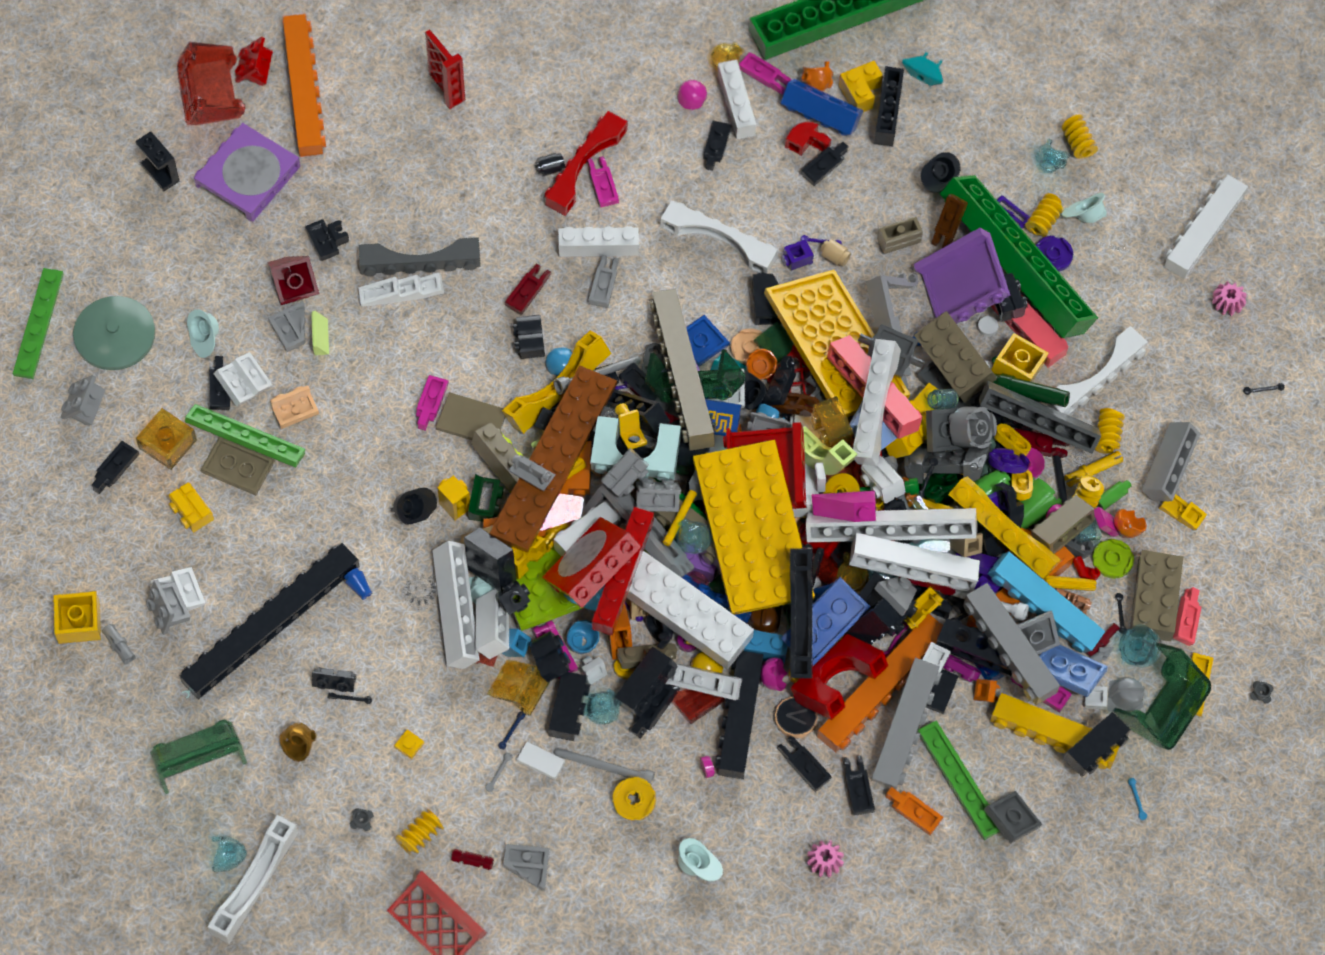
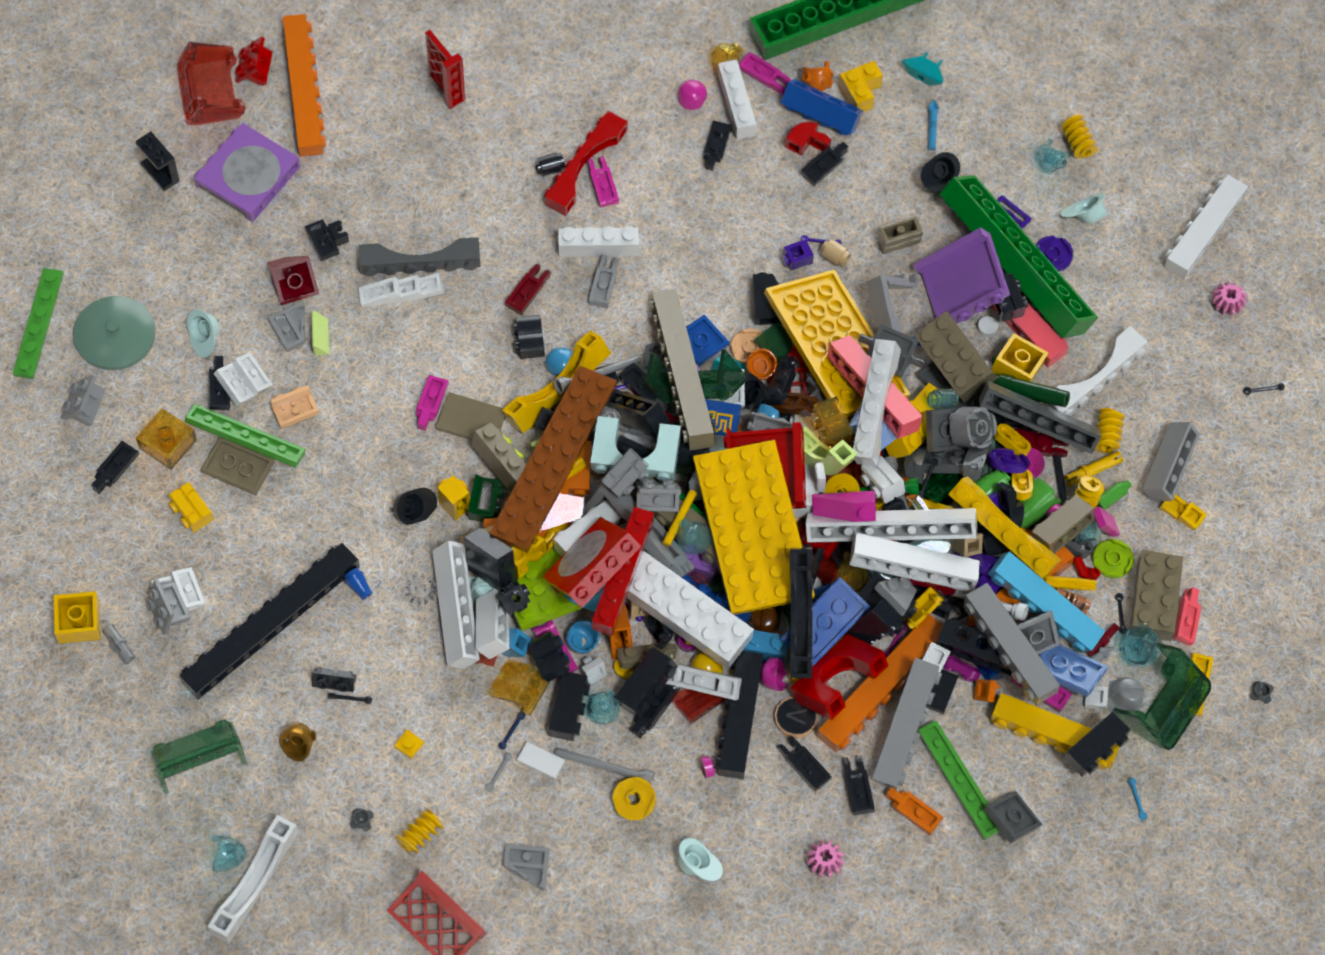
(472, 859): dark red axle -> none
(531, 472): light grey hinge -> none
(629, 426): yellow bracket -> none
(683, 220): white arch -> none
(889, 106): black brick -> none
(933, 110): none -> dark azure piece
(949, 220): reddish brown hinge -> none
(1045, 215): yellow piece -> none
(1124, 518): orange hair -> none

